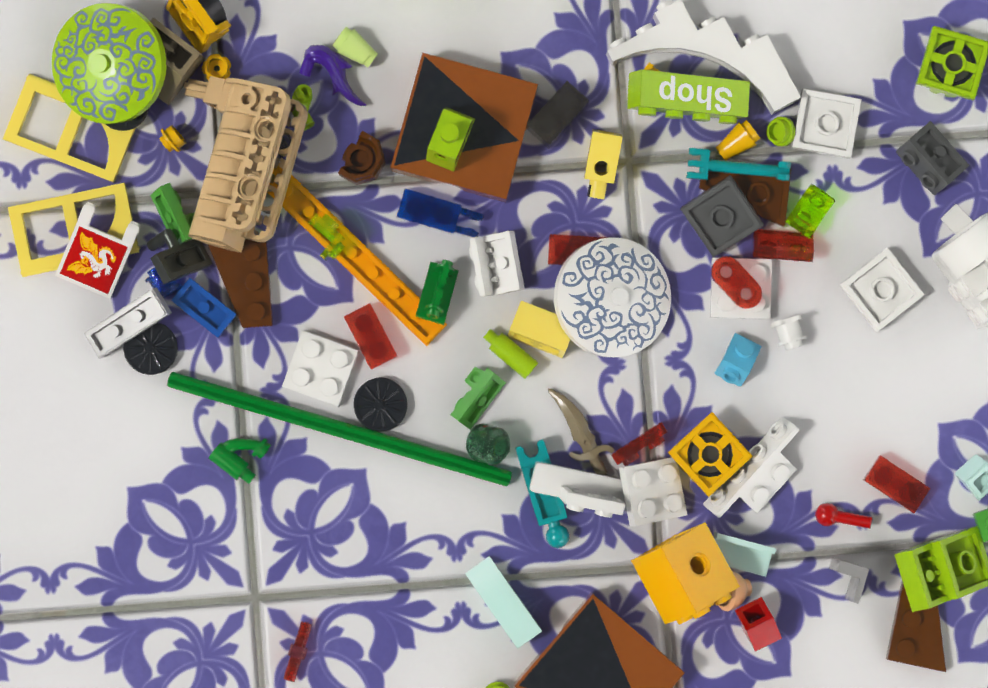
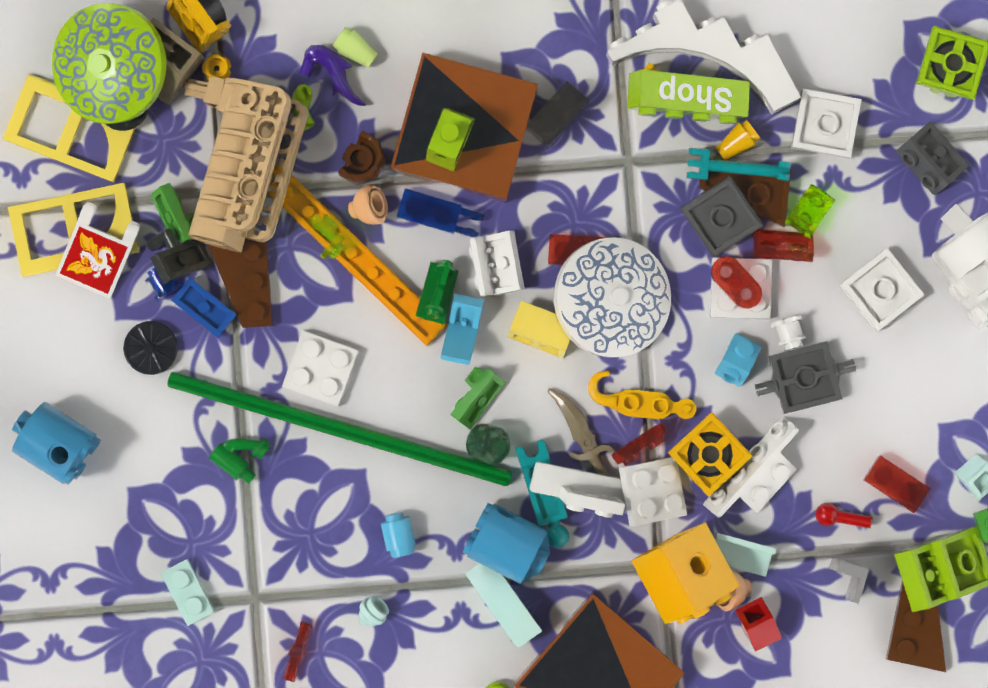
(54, 442): none -> dark azure cylinder
(127, 322): tile -> none
(172, 139): yellow plate -> none
(187, 592): none -> light aqua plate
(369, 205): none -> light nougat brick
(370, 336): clear red plate -> none
(373, 611): none -> light aqua plate
(380, 404): black wheel -> none
(398, 535): none -> medium azure brick
(462, 329): none -> medium azure bracket
(508, 544): none -> dark azure cylinder
(511, 353): lime cylinder -> none
(603, 147): light yellow torso -> none
(640, 403): none -> yellow piece
(781, 131): lime plate -> none
(805, 377): none -> dark grey plate

